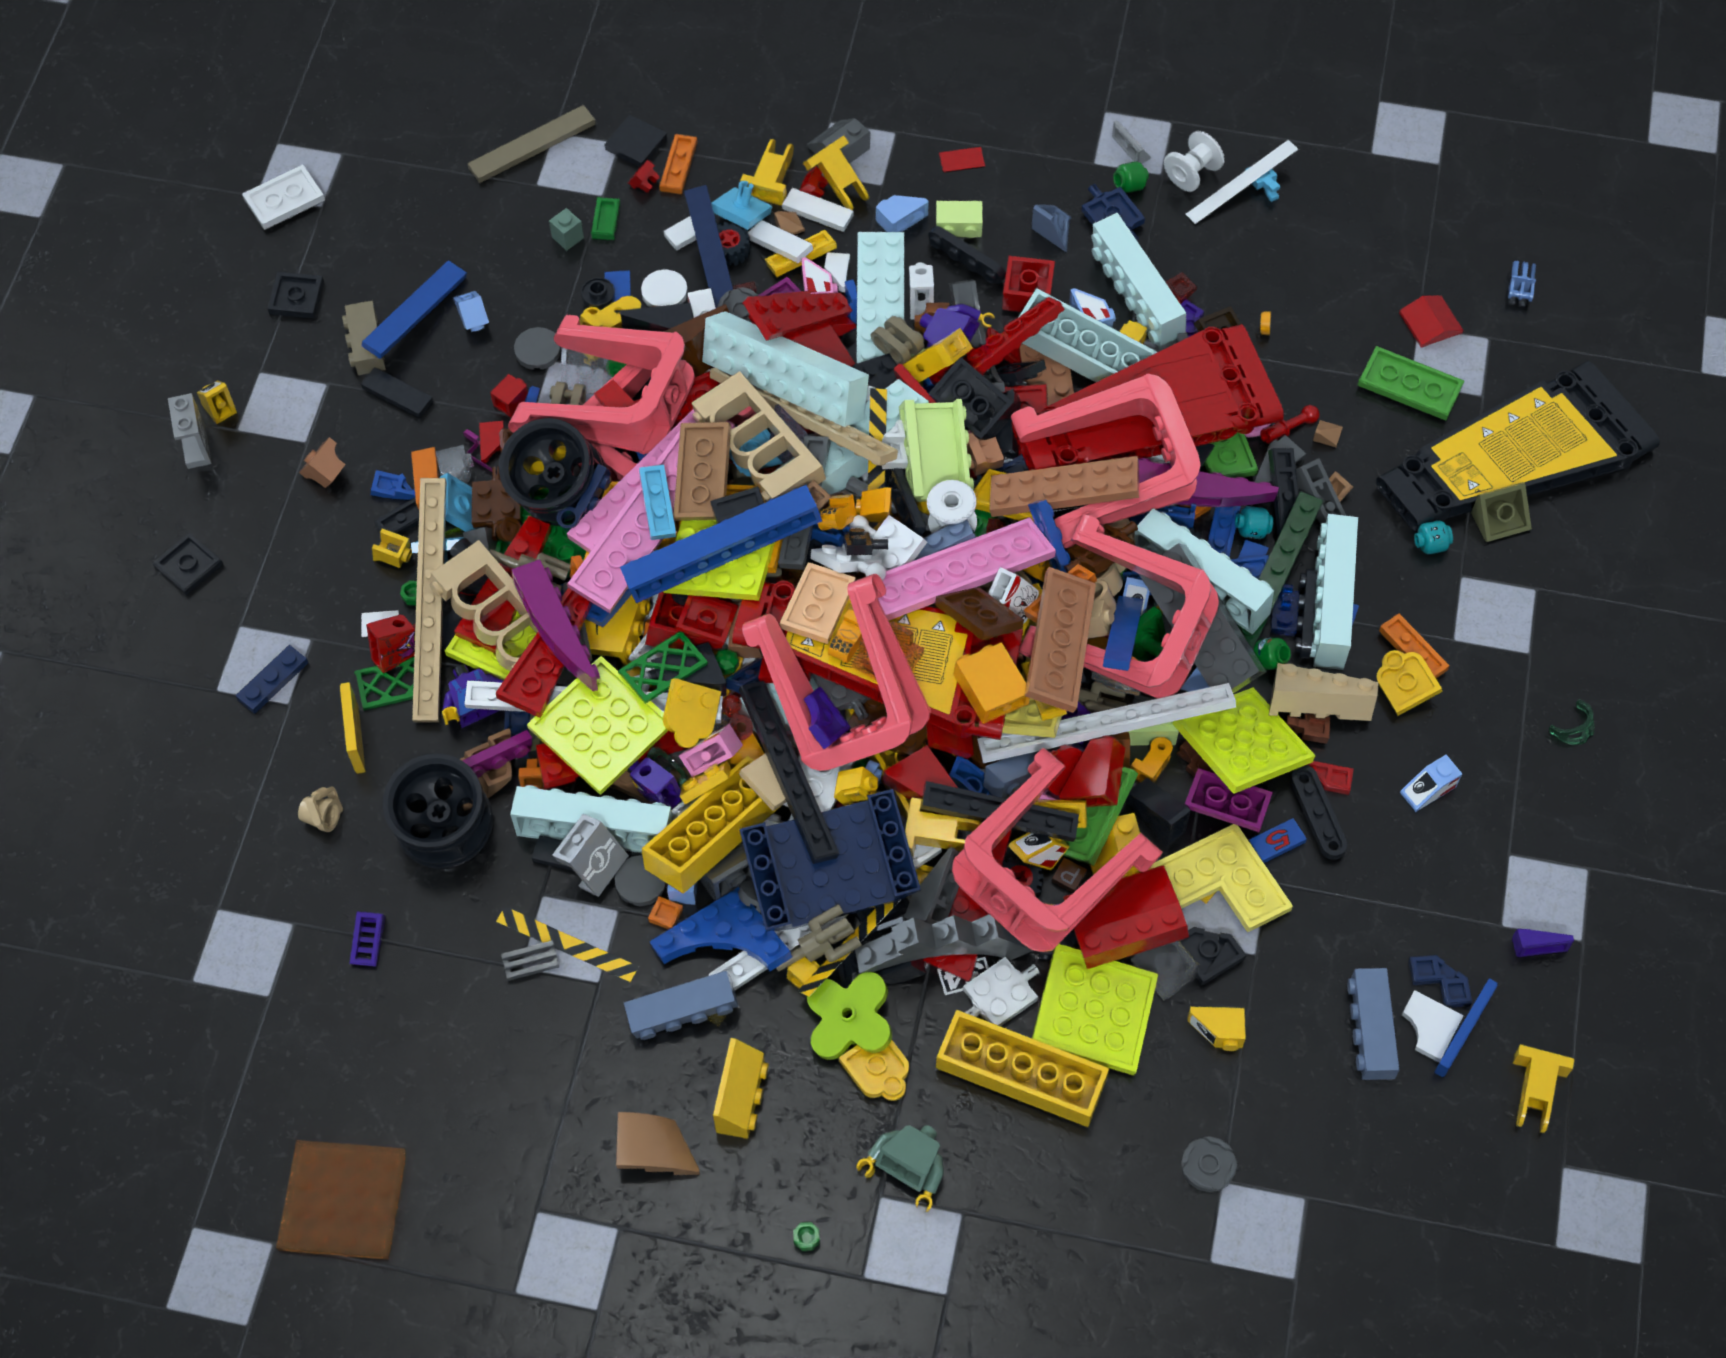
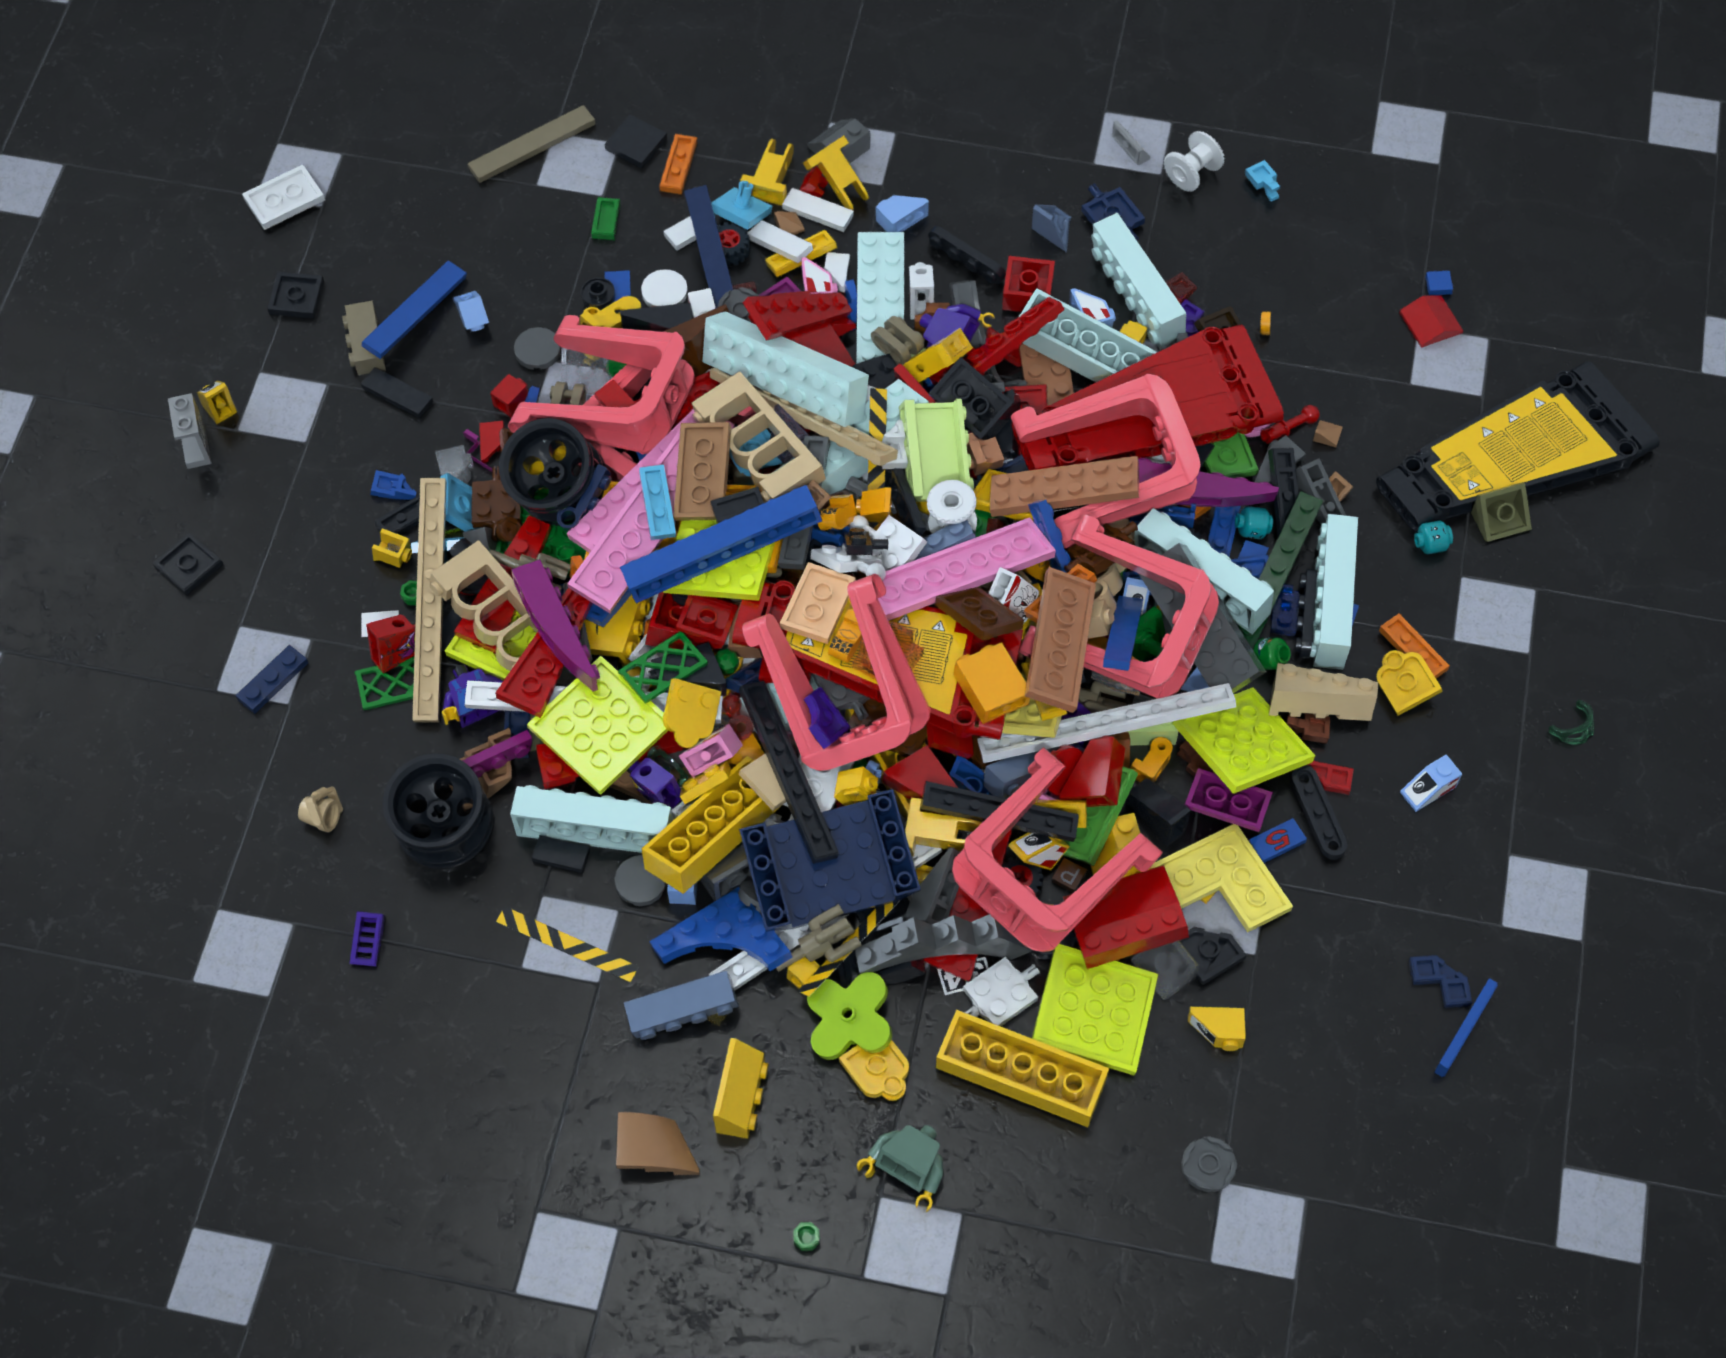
(322, 464): nougat brick -> none
(341, 1199): clear orange plate -> none
(352, 728): yellow tile -> none
(424, 466): orange tile -> none
(529, 960): dark grey tile -> none
(531, 775): orange tile -> none
(566, 229): sand green brick -> none
(591, 854): light grey panel -> none
(643, 173): red tile -> none
(665, 913): orange tile -> none
(960, 217): yellowish green brick -> none
(962, 159): red sticker -> none
(1015, 372): black plate -> none
(1131, 177): green head -> none
(1241, 181): white sticker -> none
(1374, 1024): sand blue brick -> none
(1411, 383): bright green plate -> none
(1433, 1024): white tile -> none
(1439, 283): none -> blue tile
(1521, 285): medium blue arm -> none
(1536, 942): dark purple slope -> none
(1540, 1081): yellow piece -> none

